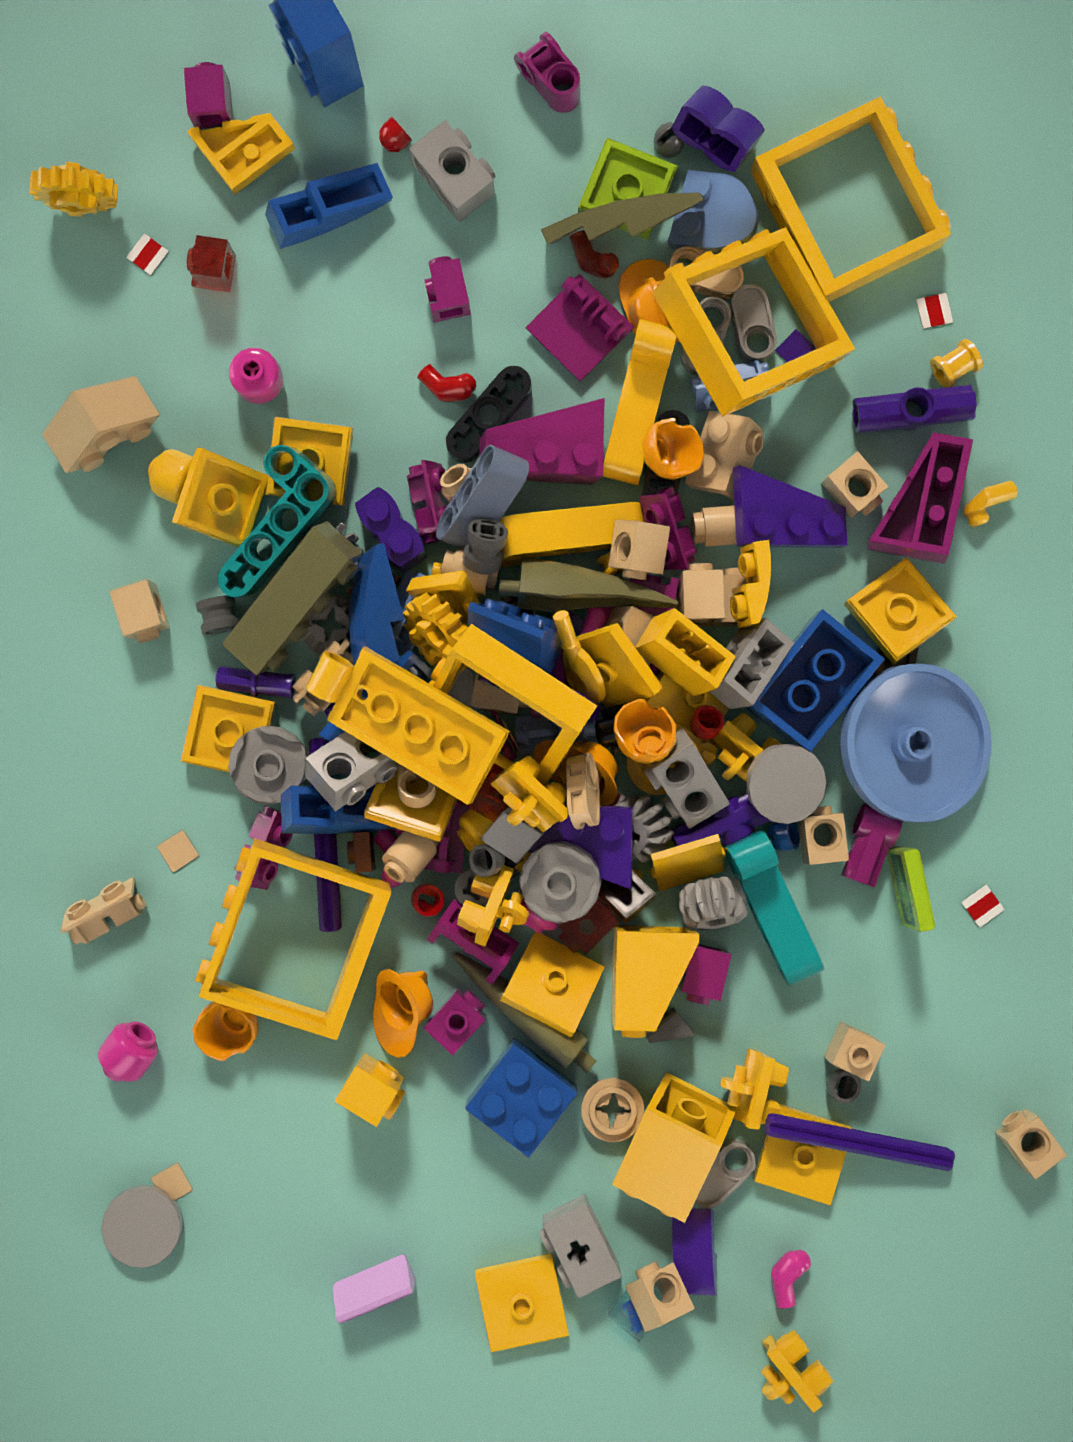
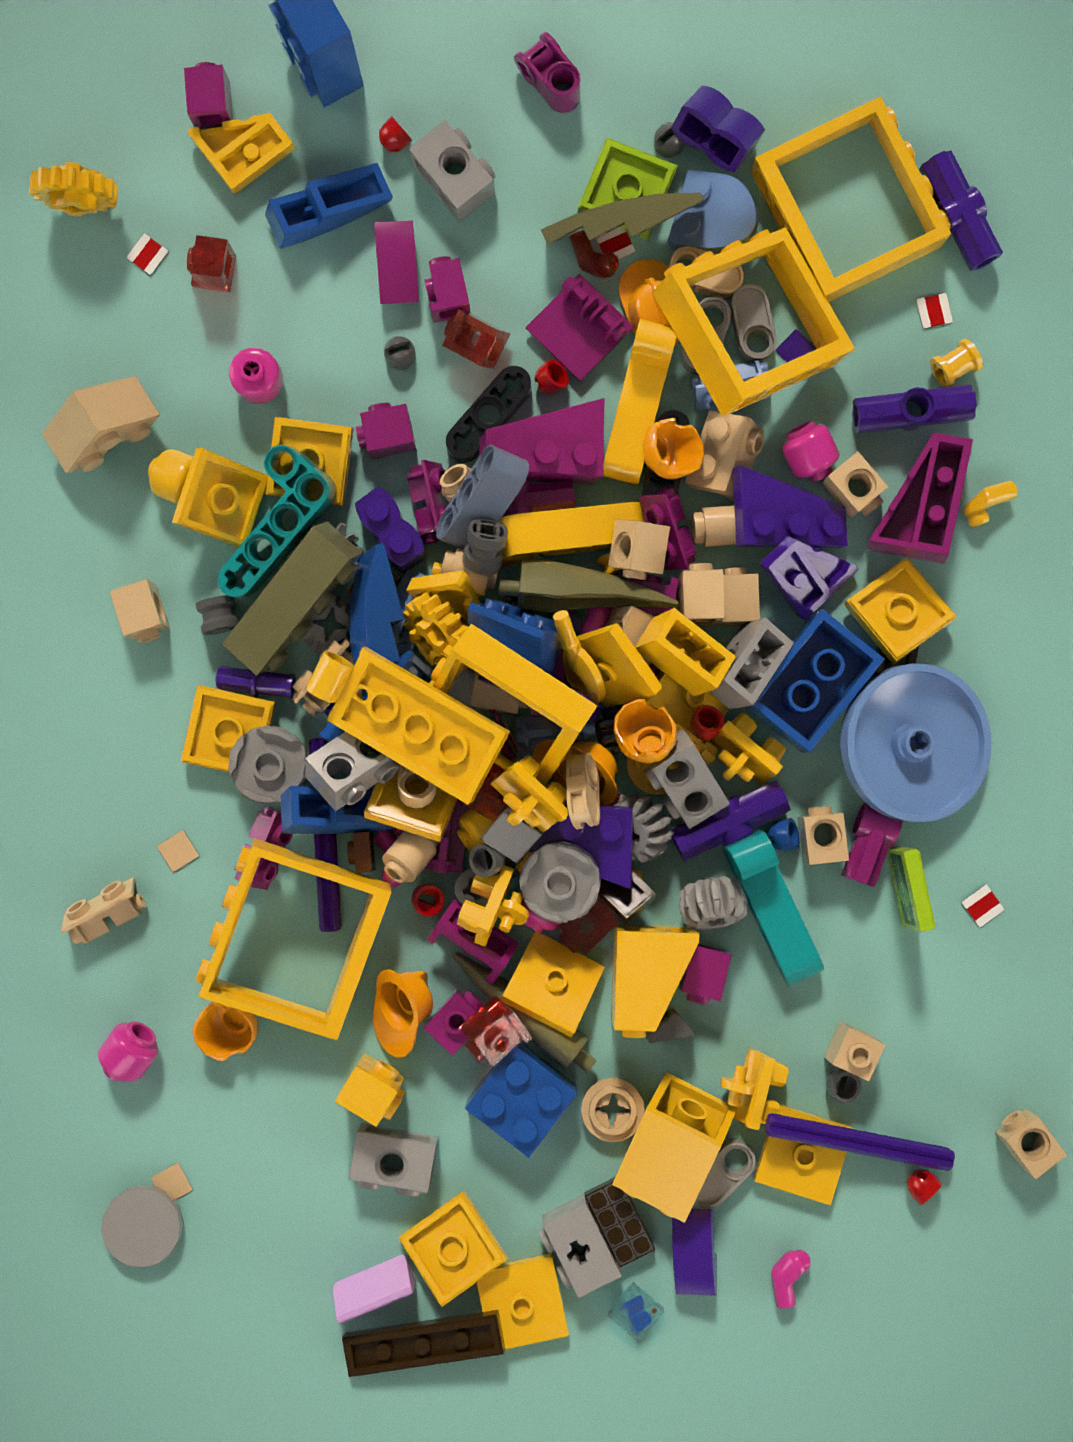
(386, 430): none -> magenta brick
(396, 262): none -> magenta slope
(402, 359): none -> dark grey hinge
(414, 1148): none -> light grey brick
(423, 1343): none -> dark brown tile
(447, 388): red arm -> none
(453, 1248): none -> yellow plate
(489, 345): none -> clear red brick
(493, 1032): none -> clear red brick
(543, 497): none -> magenta piece
(551, 377): none -> red hinge
(616, 242): none -> sticker
(619, 1222): none -> dark brown tile
(674, 1295): tan brick -> none
(688, 862): yellow piece -> none
(750, 599): yellow slope -> none
(784, 1355): yellow hips -> none
(785, 783): light grey tile -> none
(805, 575): none -> wing
(810, 451): none -> dark pink head
(923, 1185): none -> red hinge
(964, 209): none -> dark purple piece

